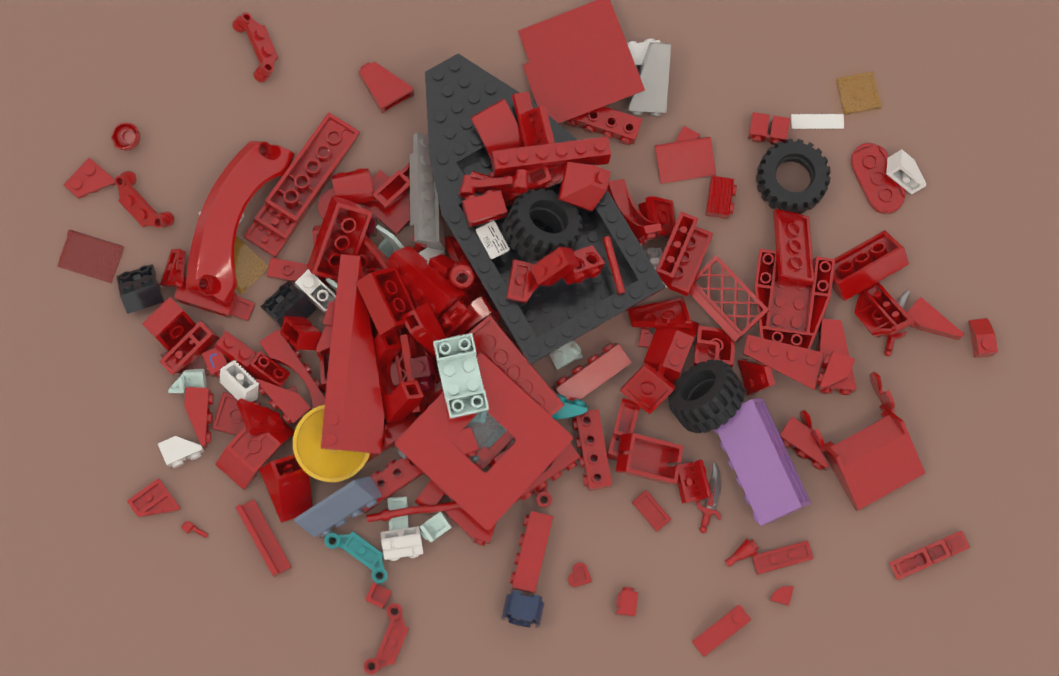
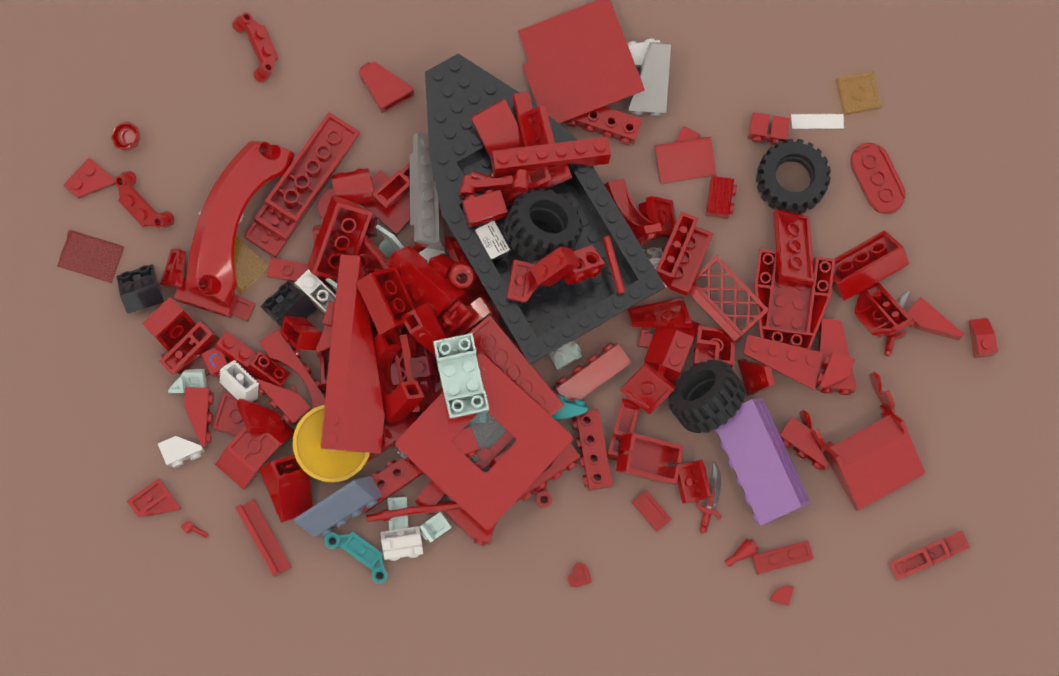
(378, 595): red panel -> none
(391, 642): red plate -> none
(523, 609): dark blue brick -> none
(532, 552): red brick -> none
(583, 185): red slope -> none
(627, 602): red window -> none
(721, 630): red slope -> none
(905, 172): white slope -> none

